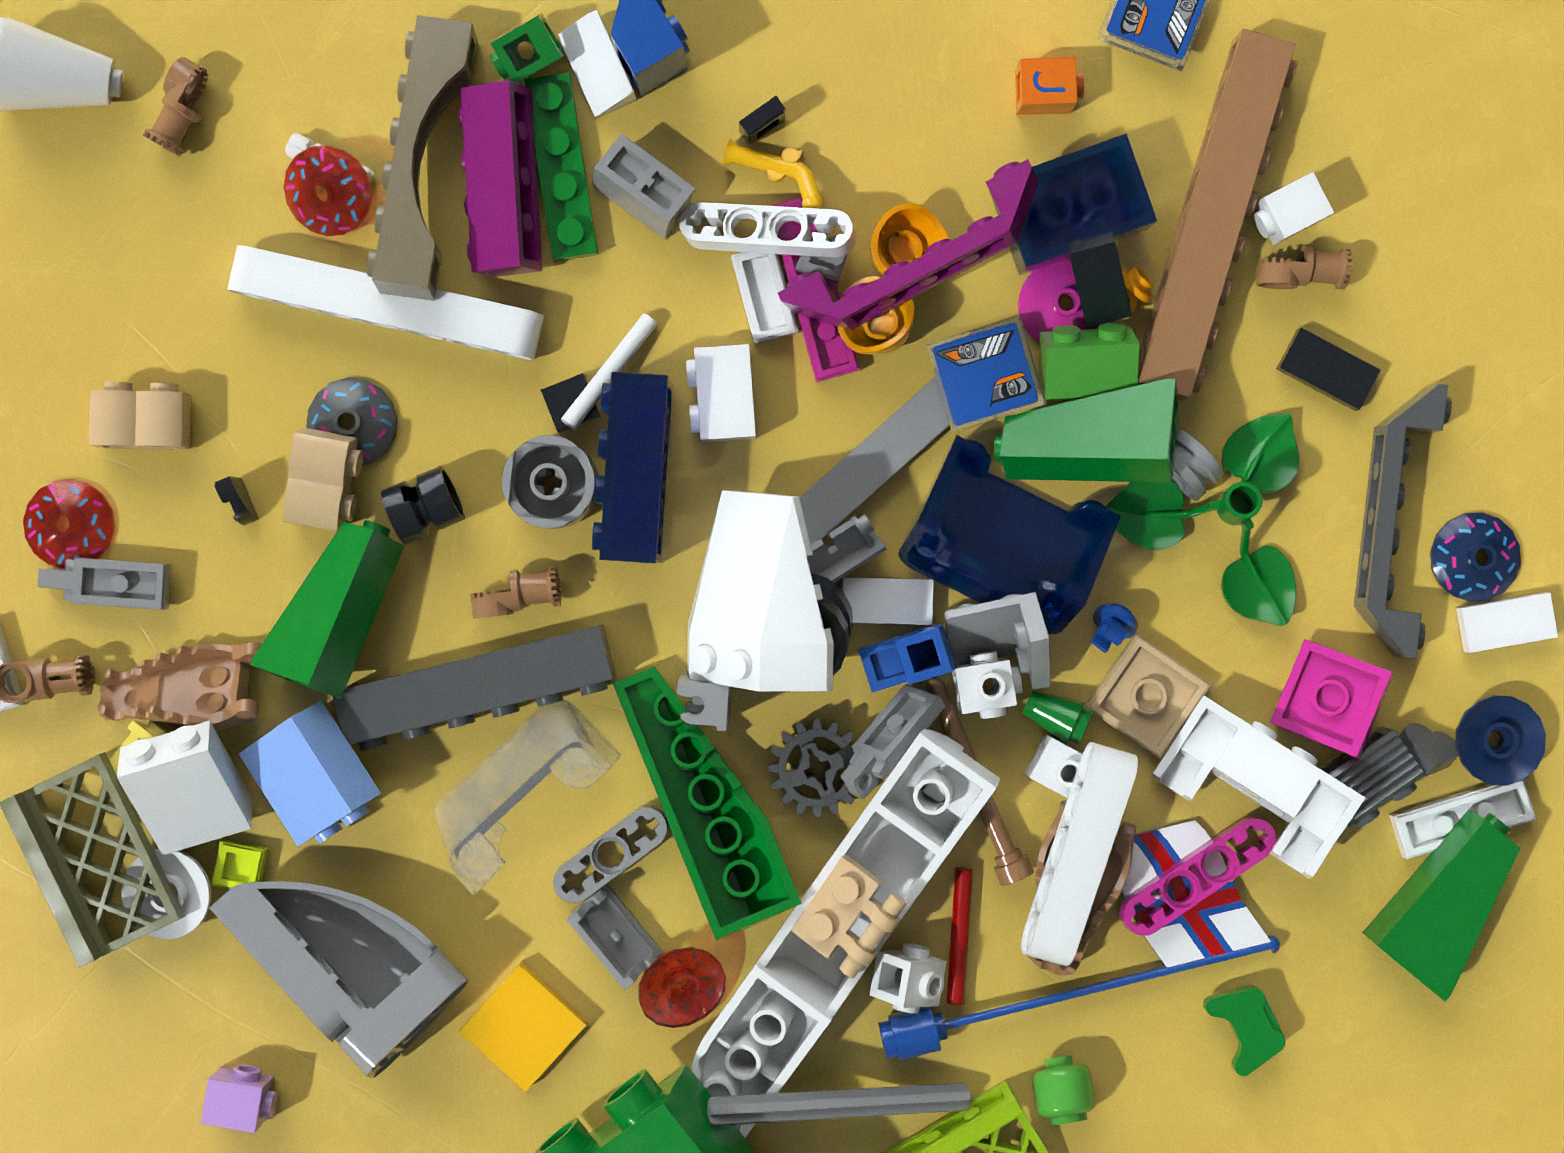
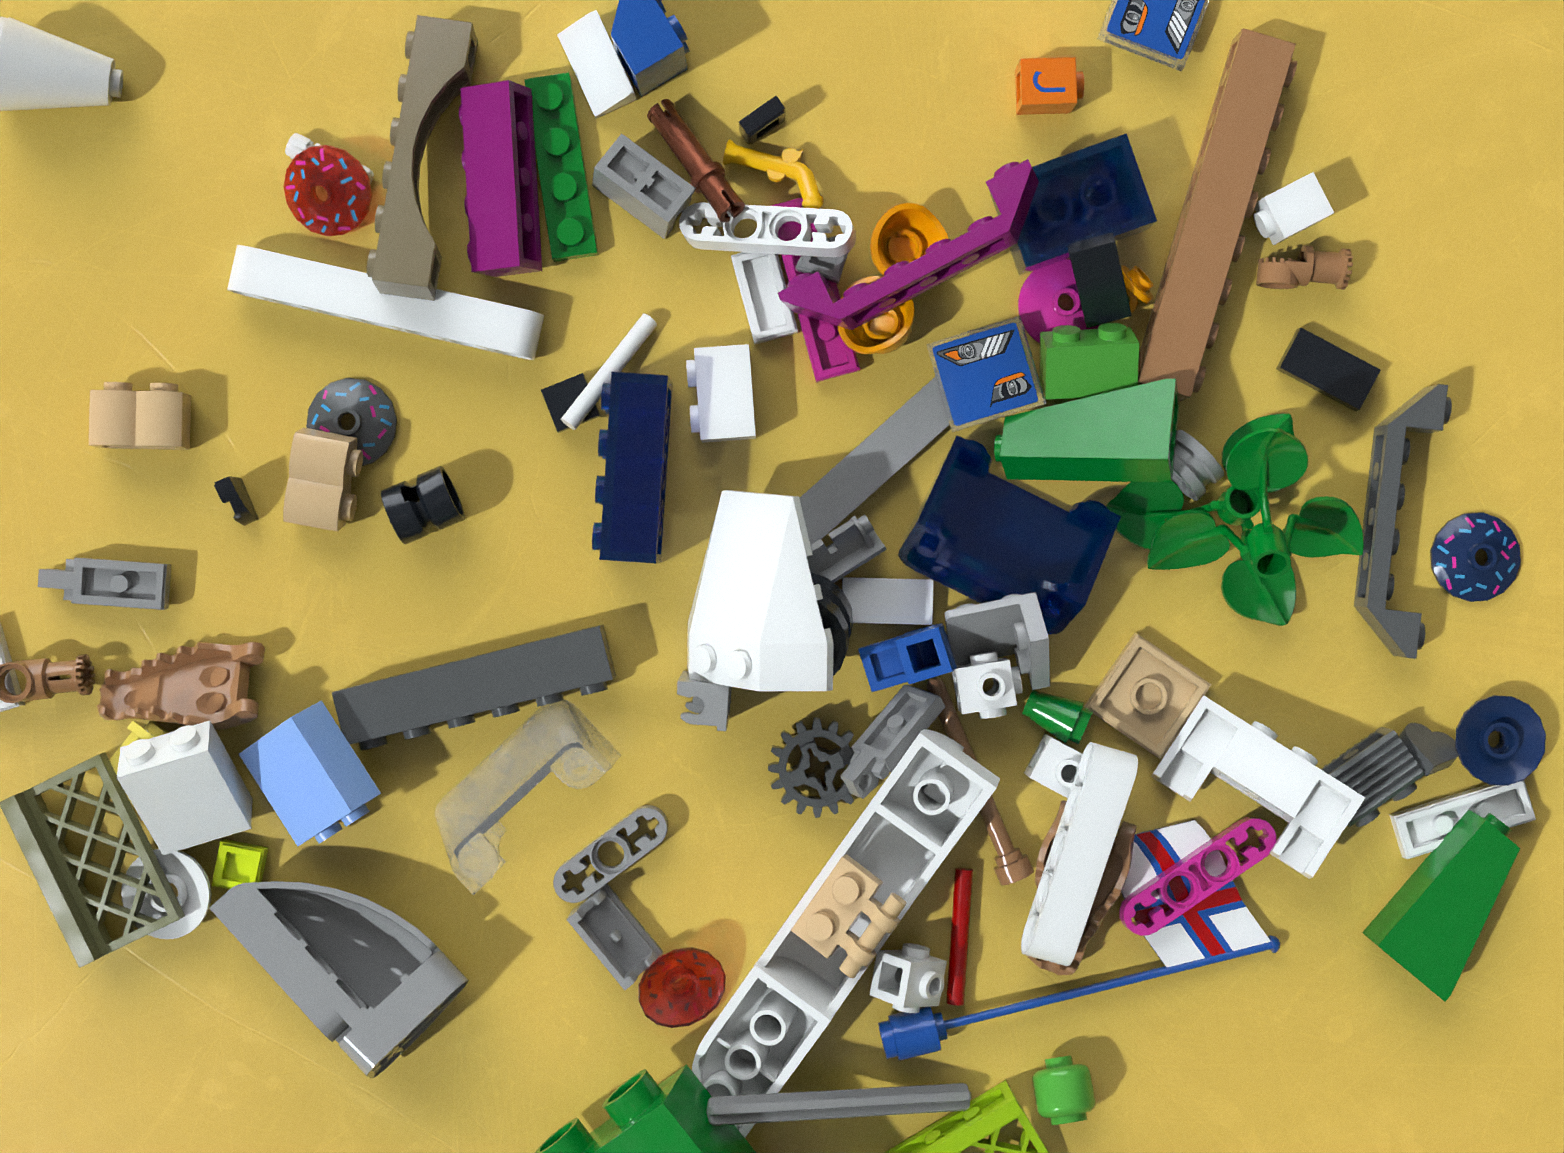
(88, 516): clear red dish -> none
(176, 117): medium nougat connector -> none
(239, 1098): lavender brick -> none
(332, 610): green slope -> none
(523, 591): medium nougat connector -> none
(523, 1026): yellow tile -> none
(535, 461): light grey brick -> none
(539, 35): green brick -> none
(705, 175): none -> copper pin
(708, 810): green wedge -> none
(1114, 625): blue plate -> none
(1252, 1023): green piece -> none
(1261, 461): none -> green plant
(1332, 698): dark pink plate -> none
(1507, 622): white tile -> none

